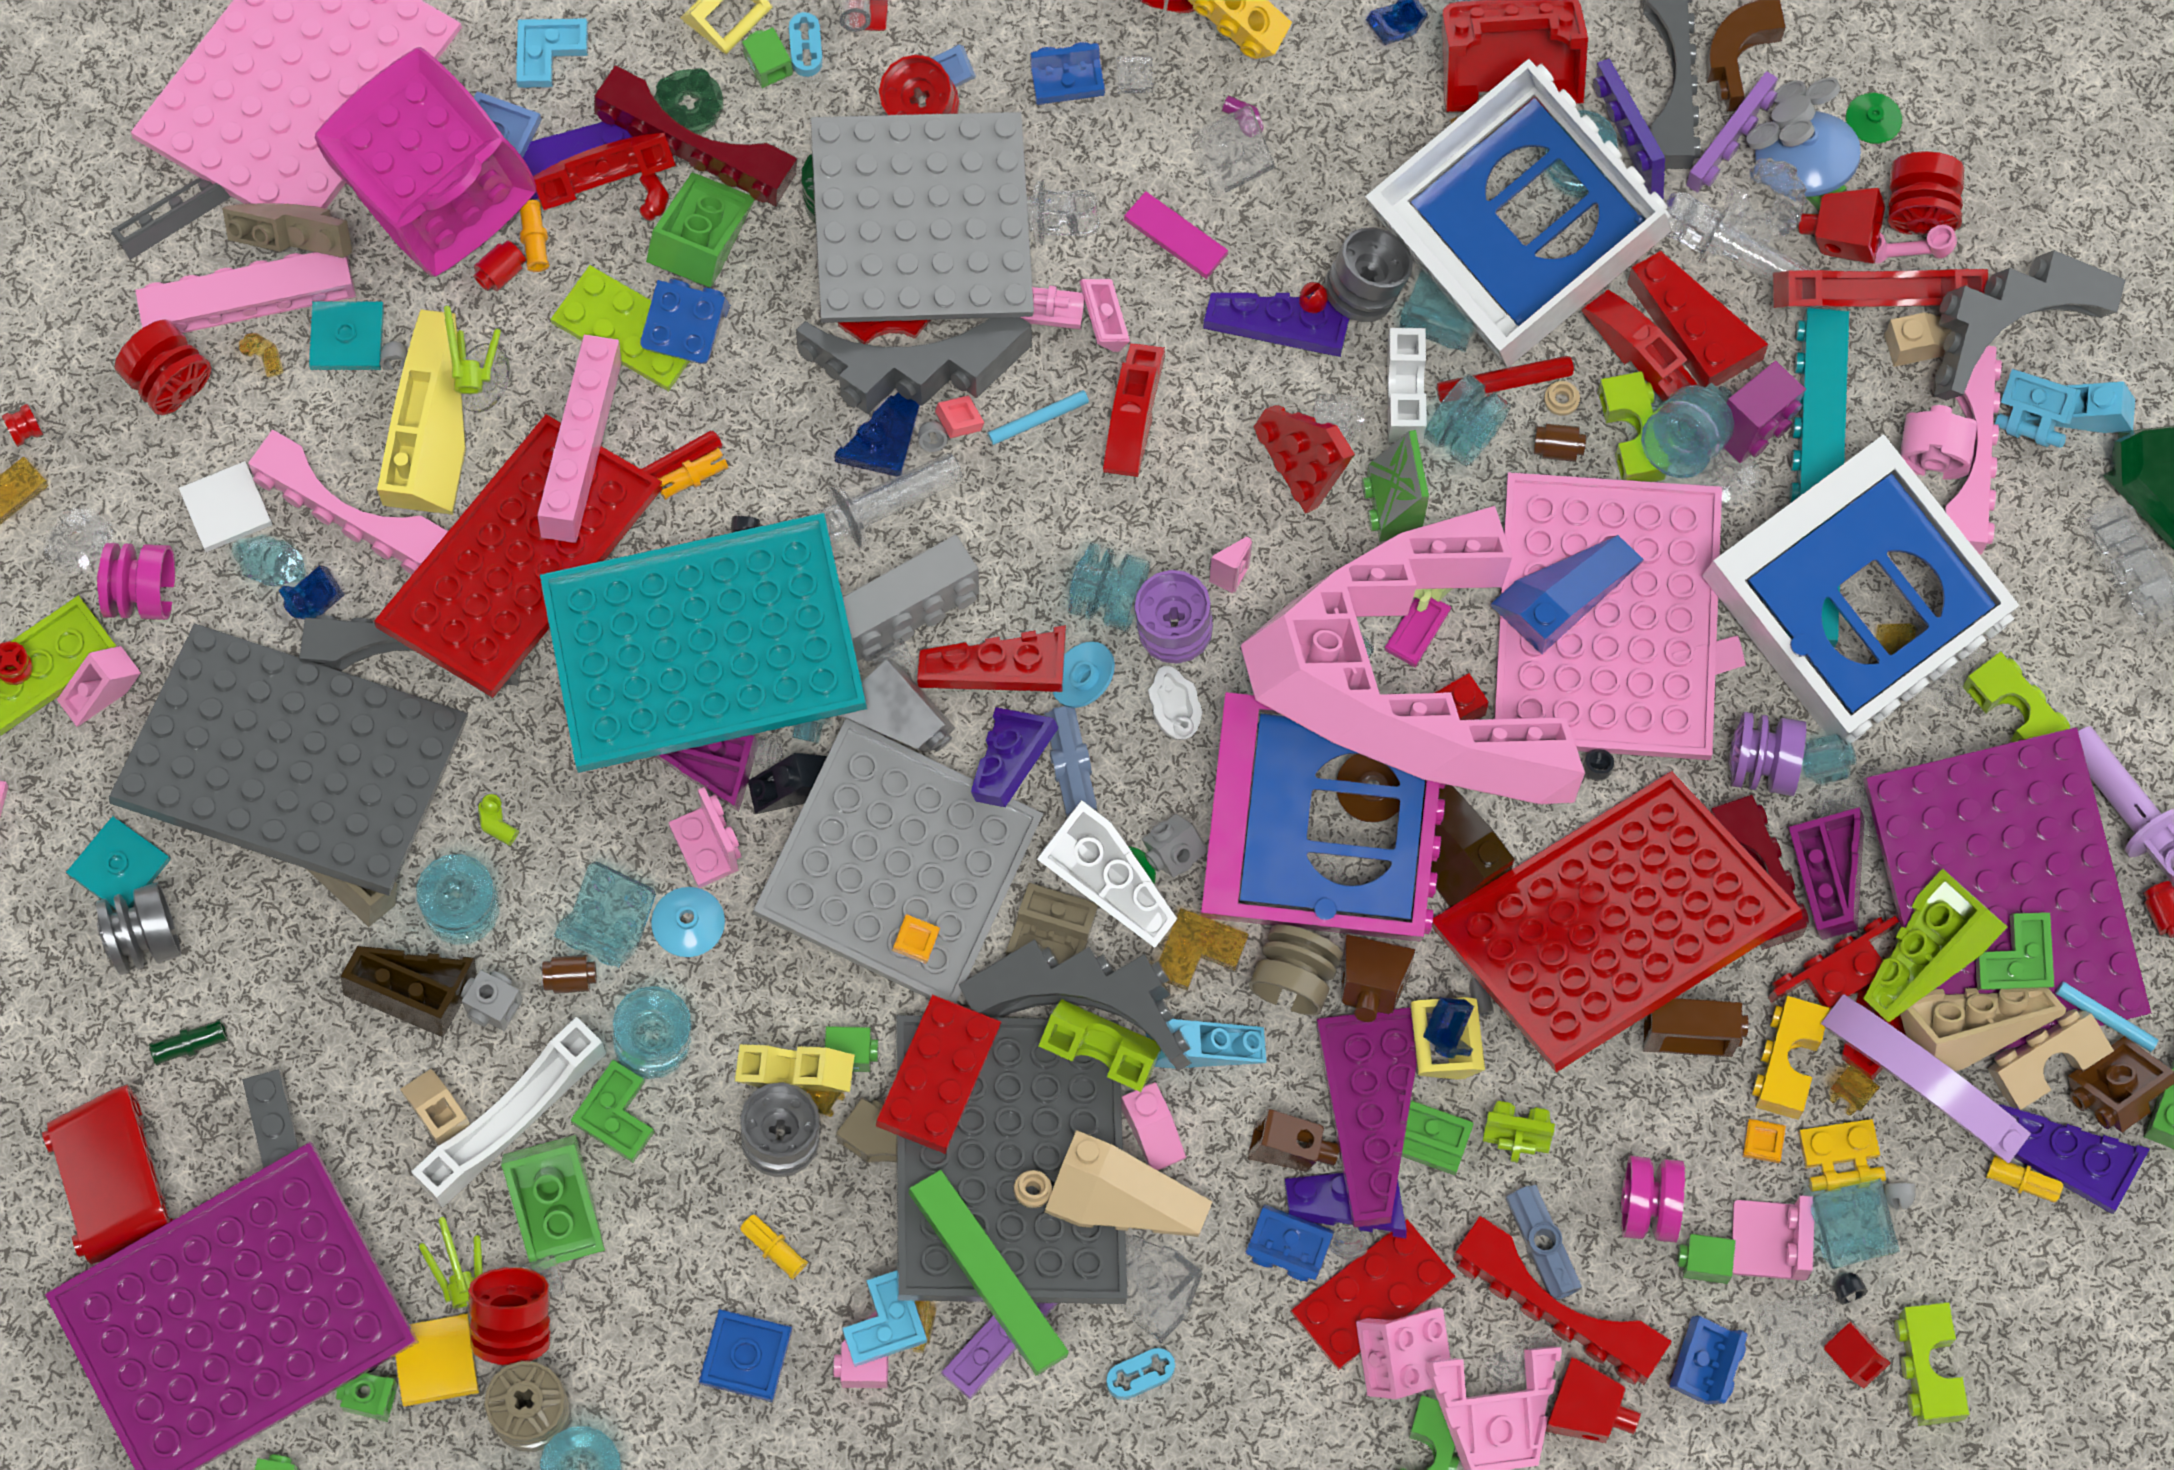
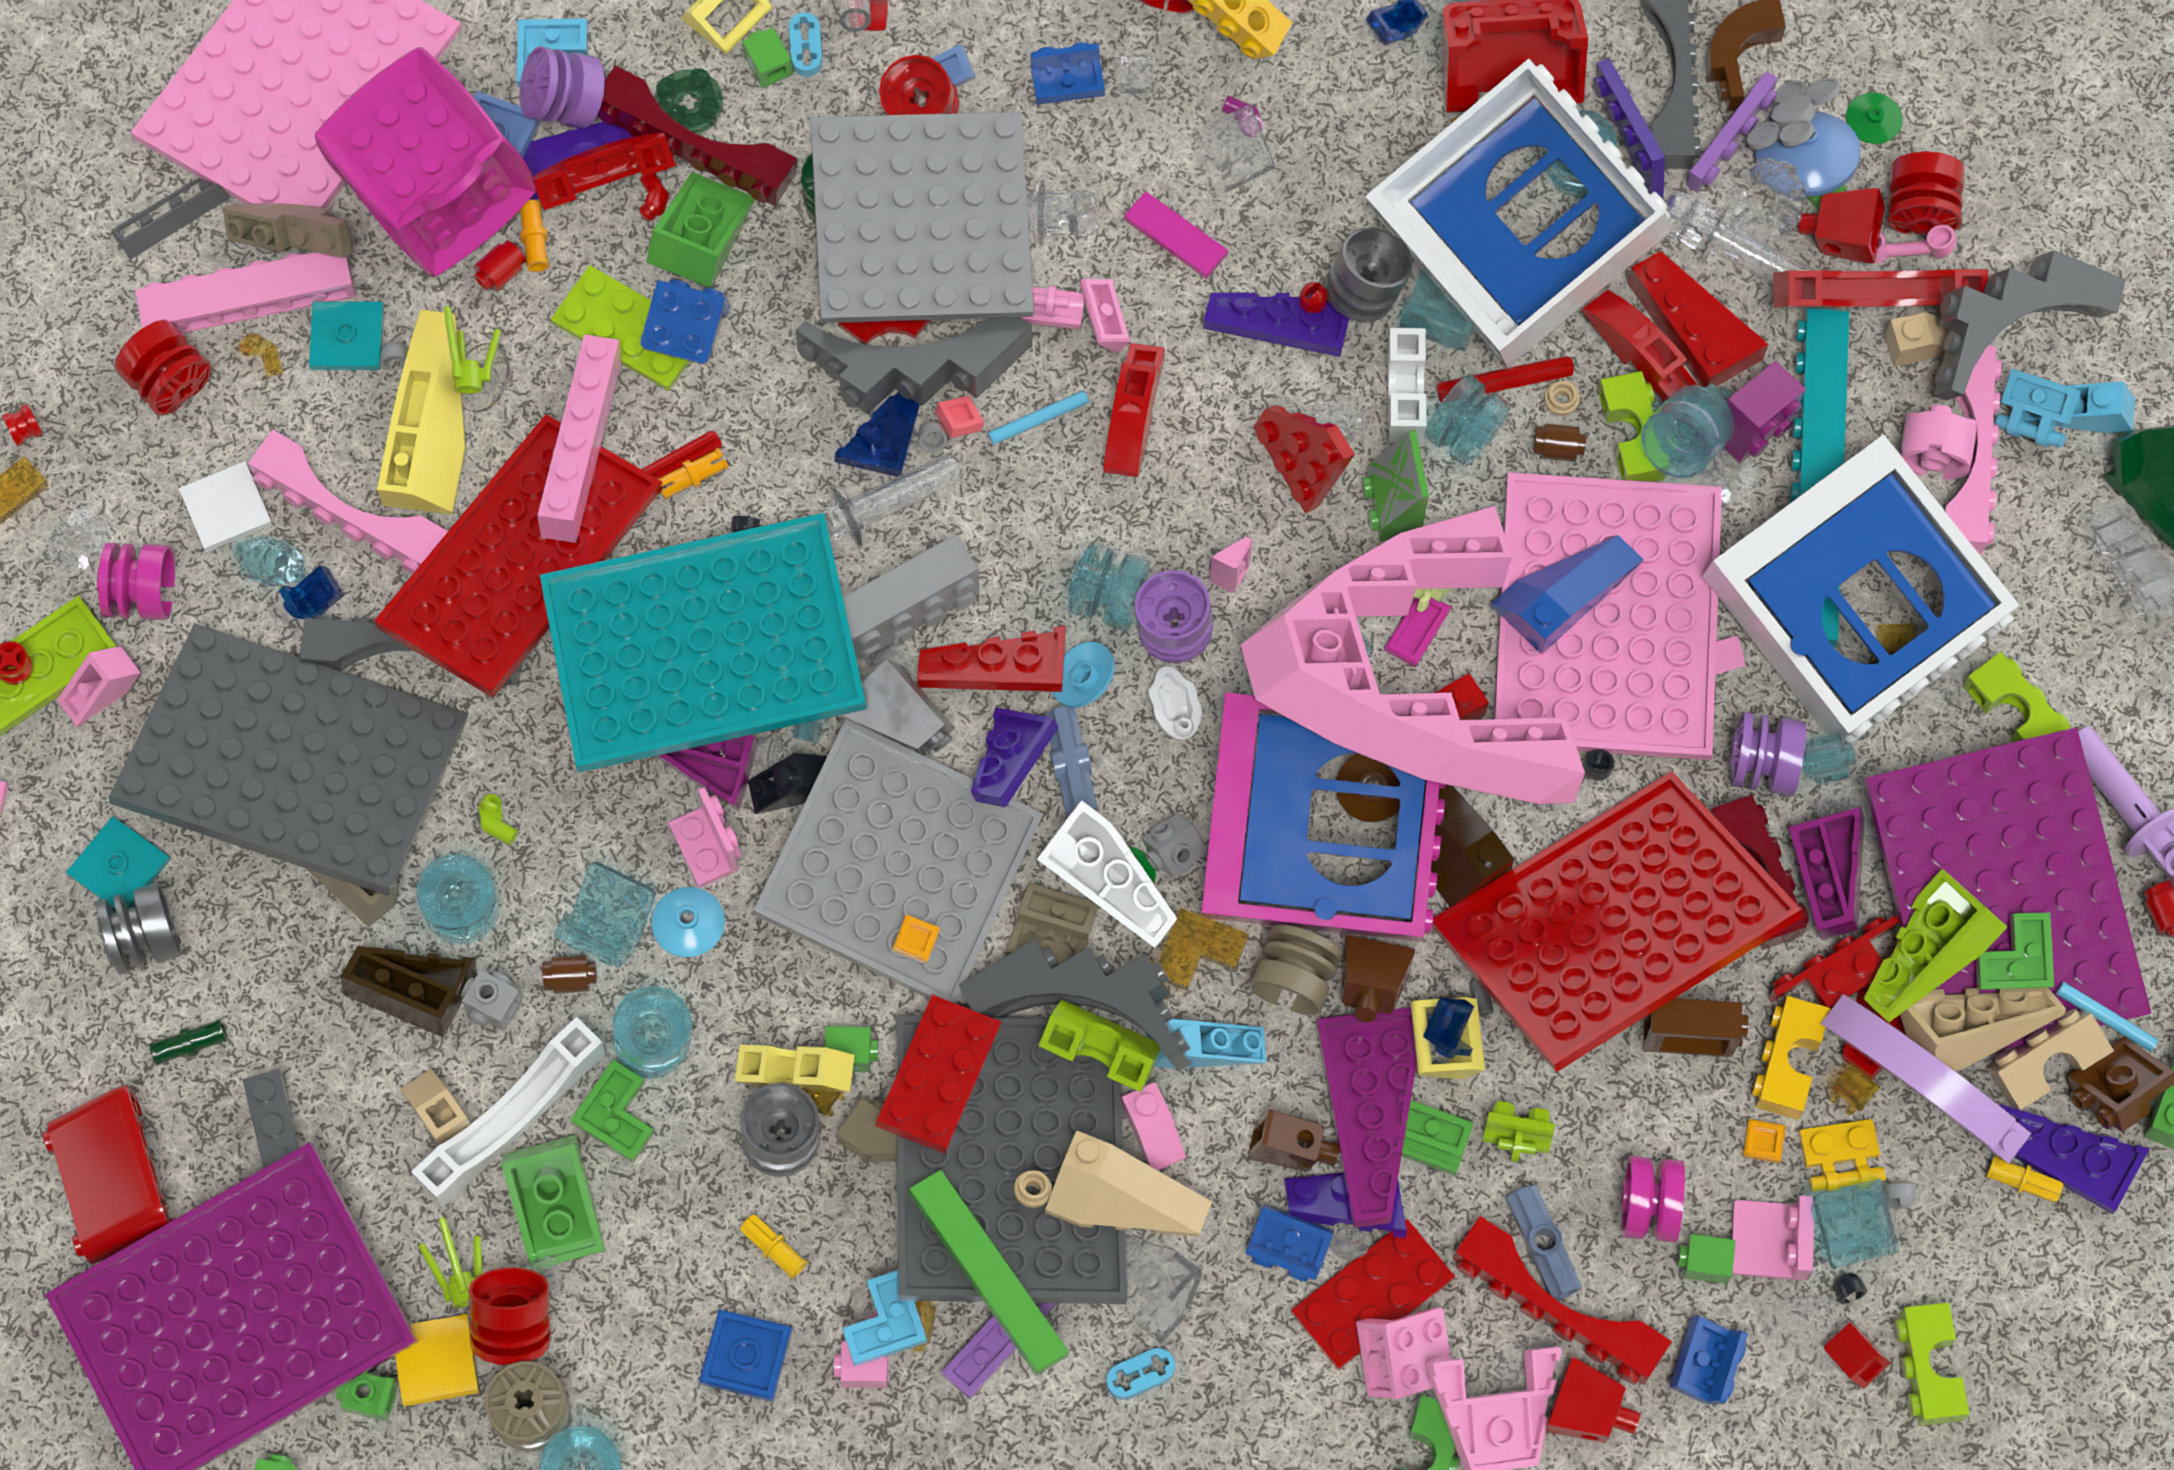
(561, 87): none -> medium lavender wheel

